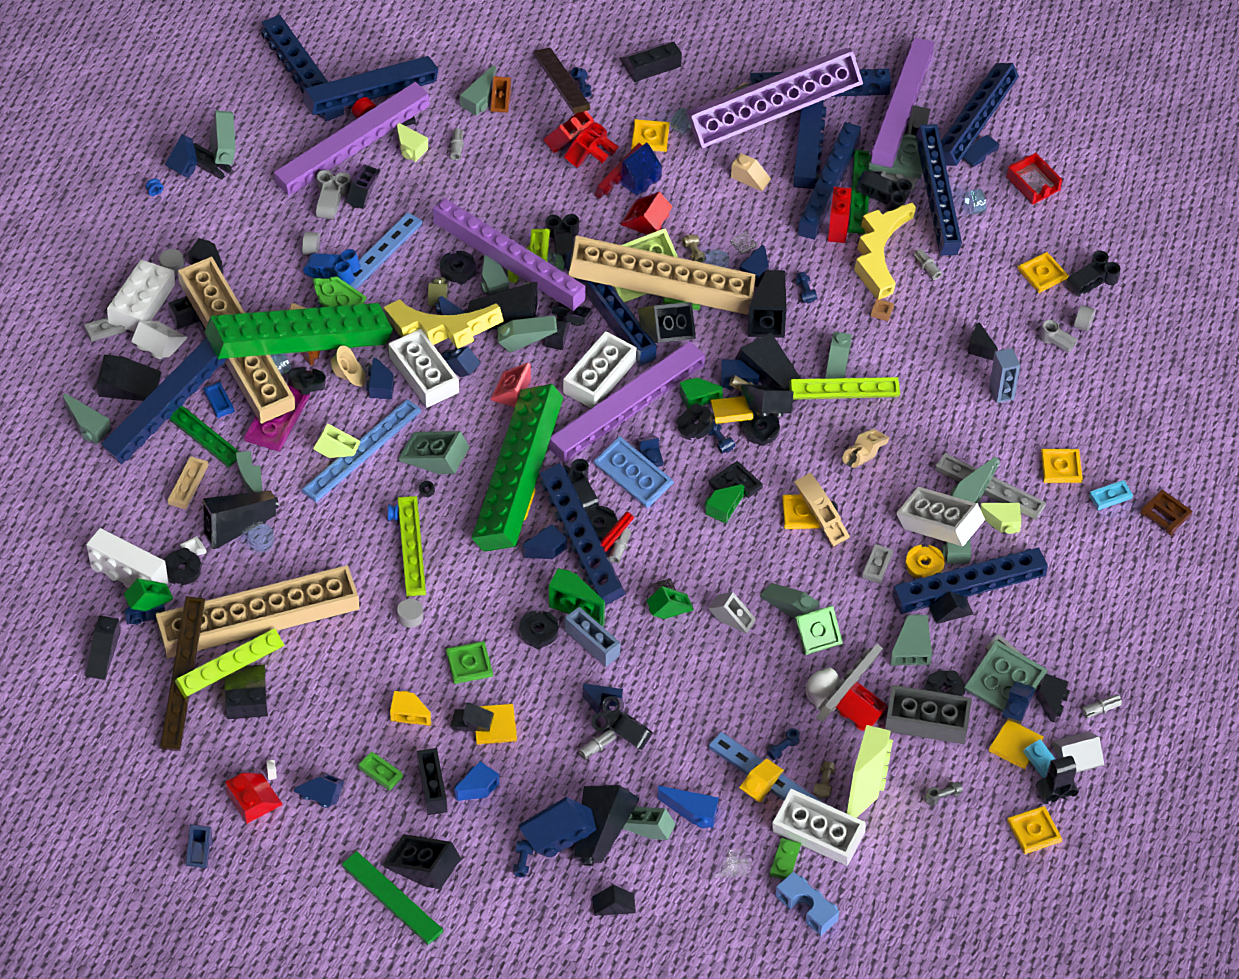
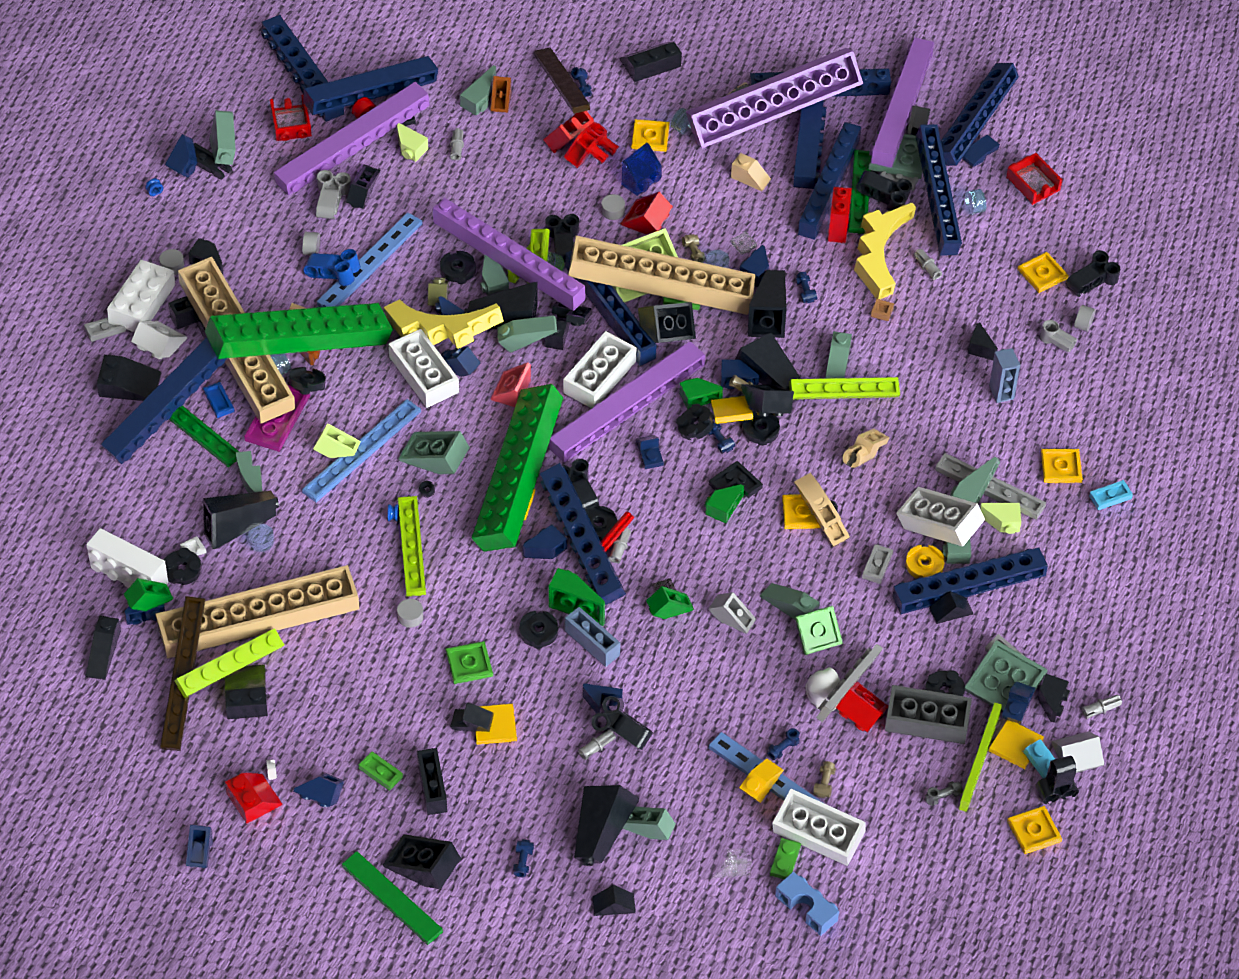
(89, 422): sand green slope -> none
(188, 483): tan plate -> none
(290, 121): none -> red window
(336, 292): bright green tile -> none
(347, 367): tan piece -> none
(381, 381): dark blue slope -> none
(409, 709): yellow slope -> none
(477, 784): blue slope -> none
(558, 827): dark blue slope -> none
(613, 177): dark red plate -> none
(613, 207): none -> light grey piece
(633, 472): medium blue tile -> none
(694, 807): blue slope -> none
(870, 769): yellowish green slope -> none
(913, 643): sand green slope -> none
(980, 757): none -> lime tile
(1170, 508): reddish brown plate -> none

